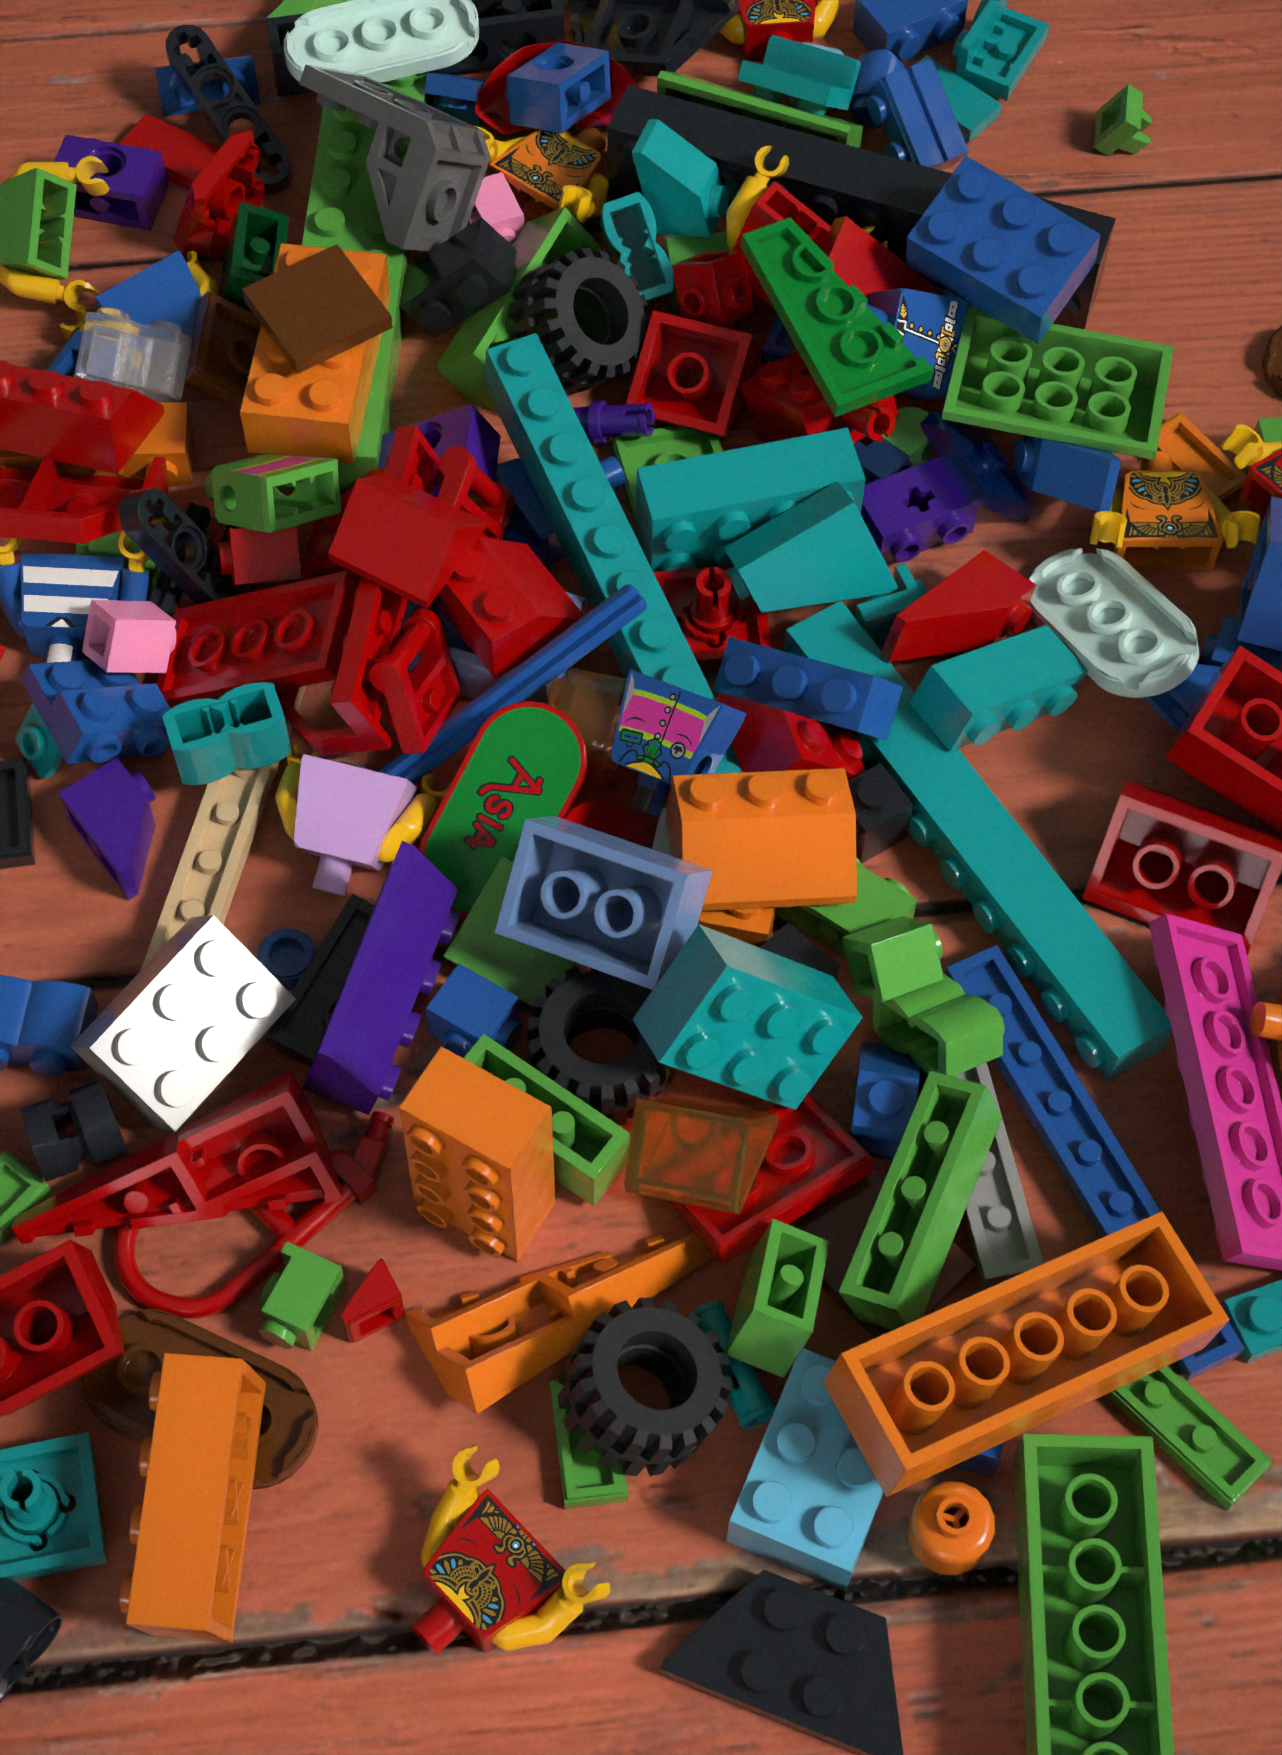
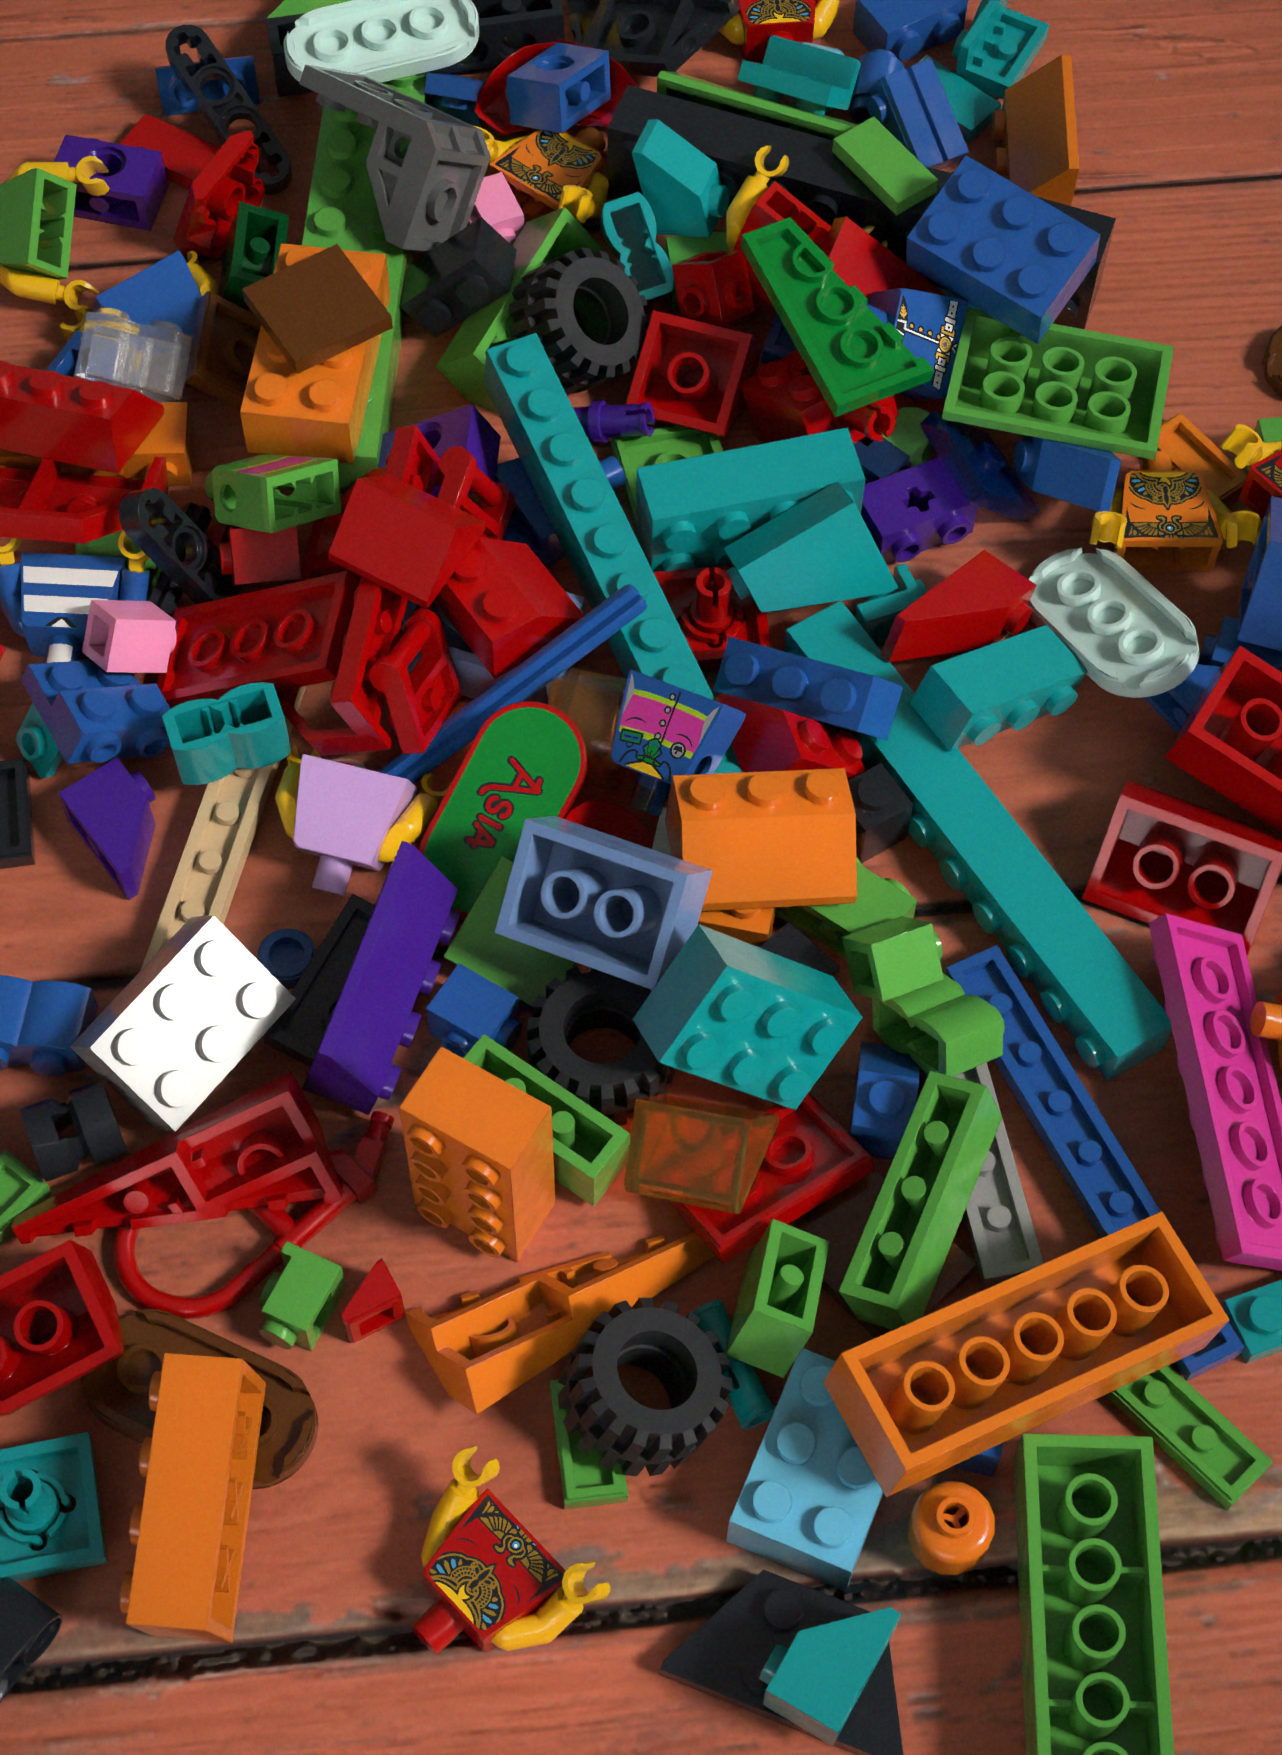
(826, 1671): none -> teal slope
(885, 165): none -> bright green tile
(1039, 133): none -> orange slope
(1121, 123): bright green tile -> none

